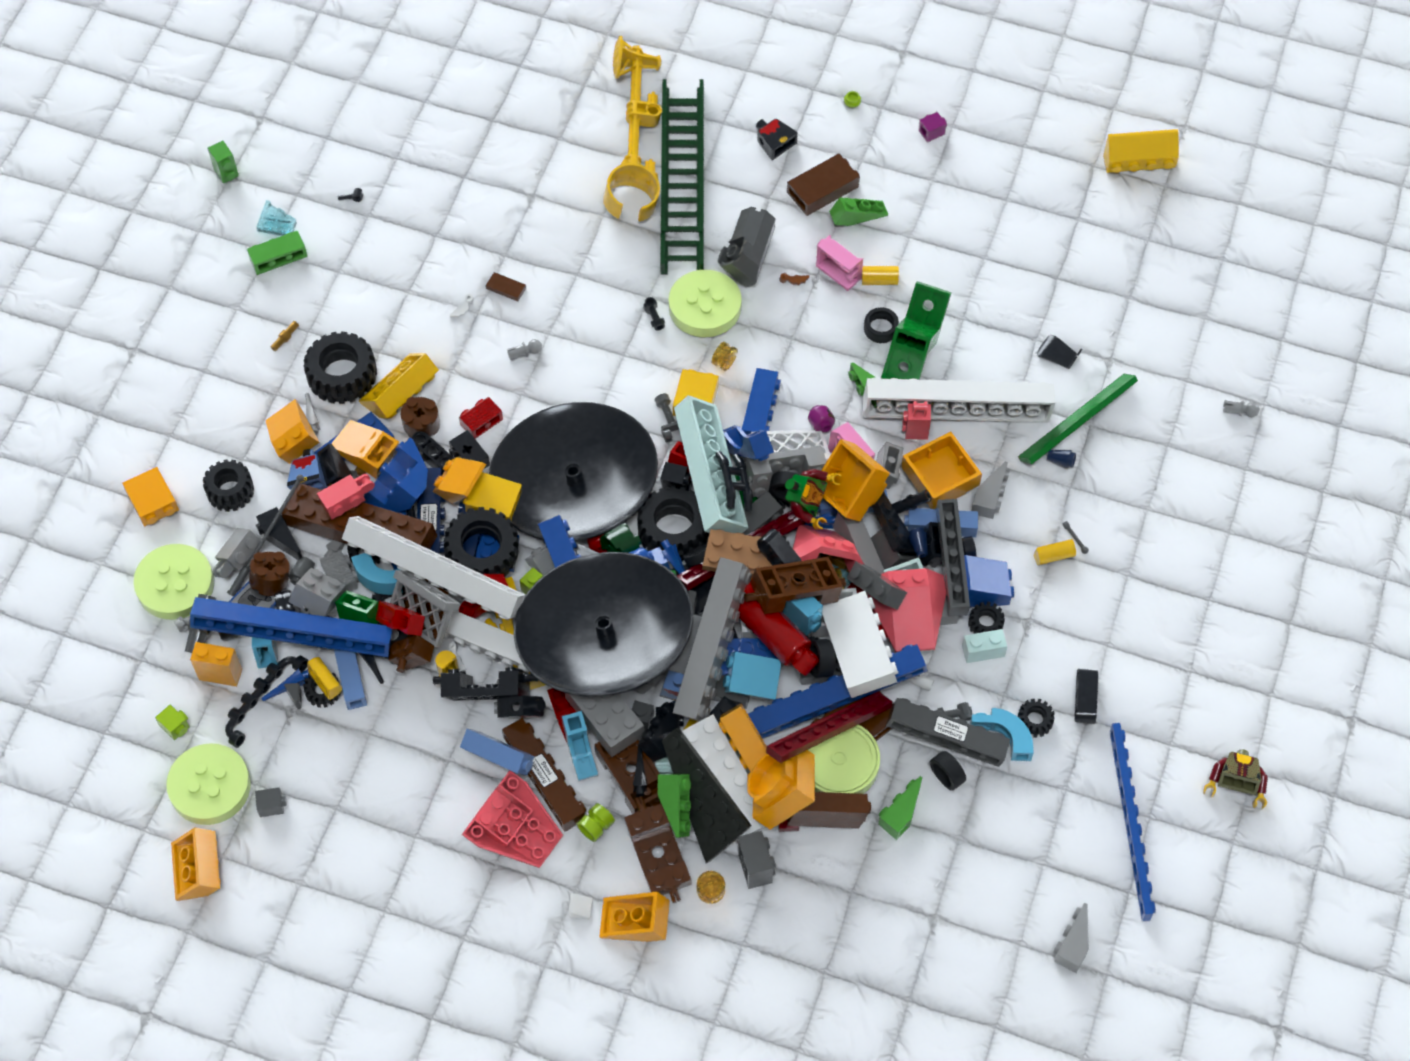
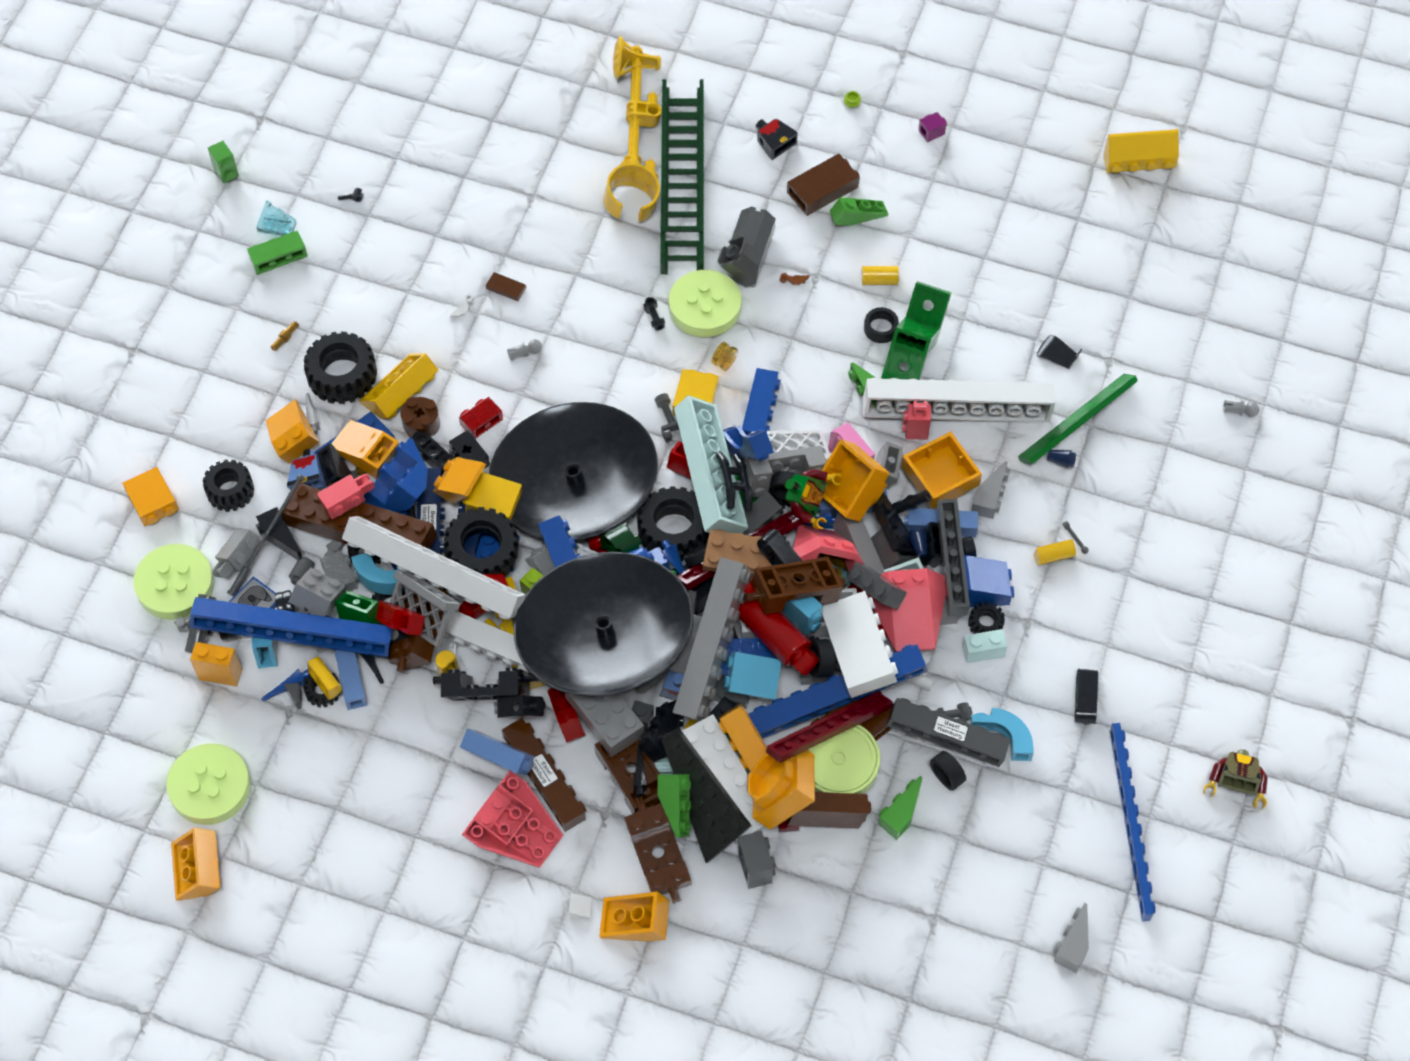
(173, 722): lime brick -> none
(261, 686): black bar -> none
(269, 572): reddish brown brick -> none
(270, 802): dark grey brick -> none
(578, 745): medium azure arch -> none
(597, 820): lime wheel -> none
(676, 476): black brick -> none
(710, 887): clear yellow wheel -> none
(821, 418): magenta head -> none
(838, 263): bright pink window -> none
(1041, 708): black tyre -> none

